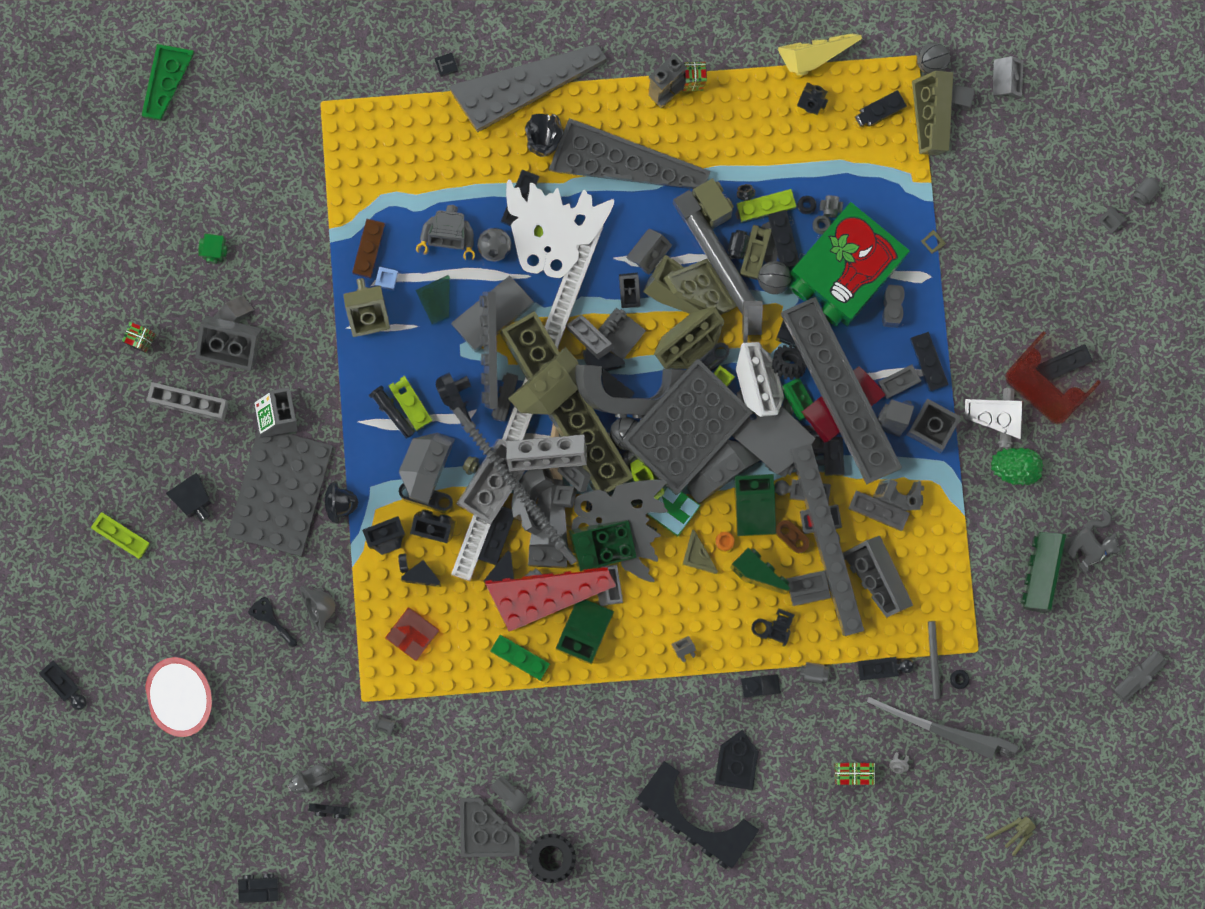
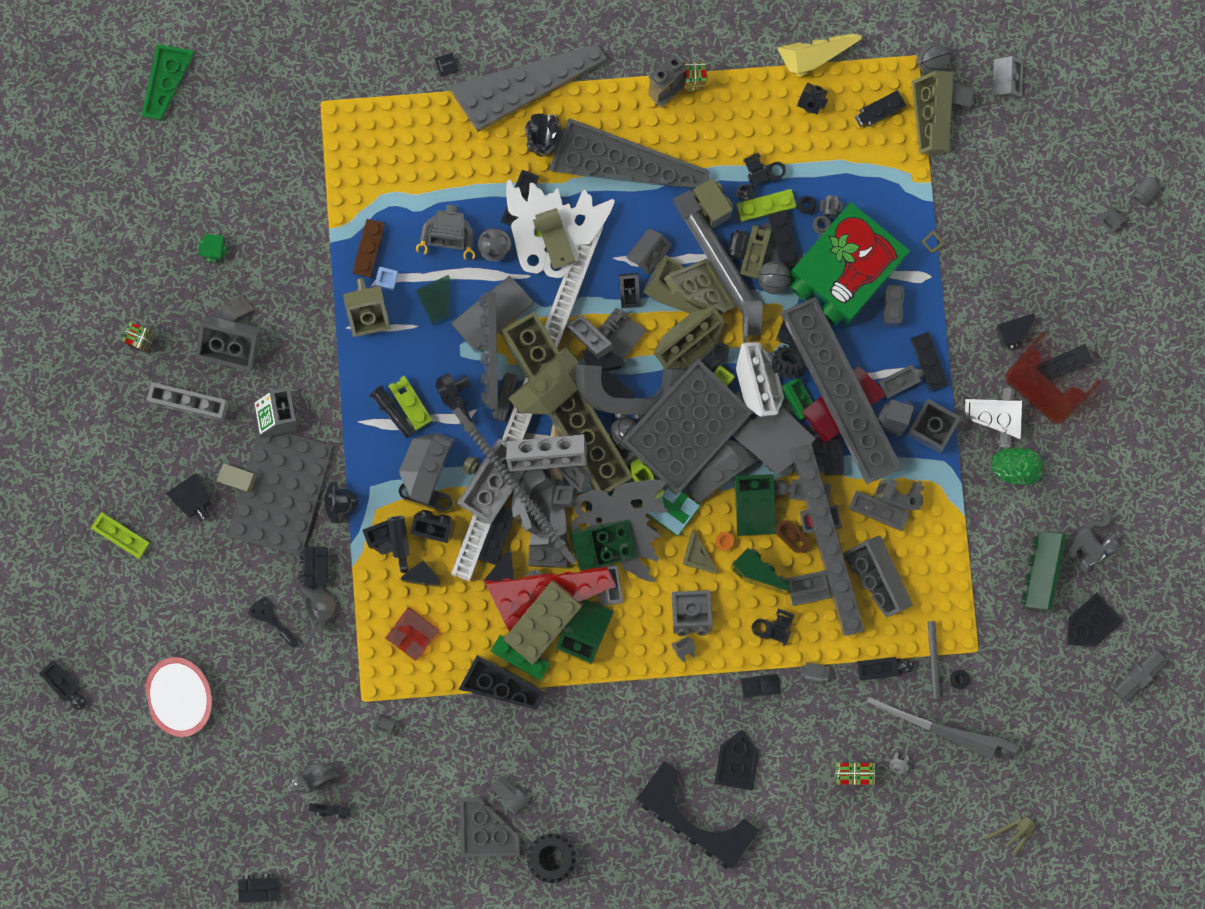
(236, 478): none -> tile
(314, 567): none -> black brick
(398, 536): none -> black axle
(497, 682): none -> black wedge
(543, 622): none -> olive plate
(554, 238): none -> olive door
(692, 612): none -> dark grey plate
(759, 174): none -> black piece
(1014, 331): none -> black slope
(1092, 622): none -> black tile

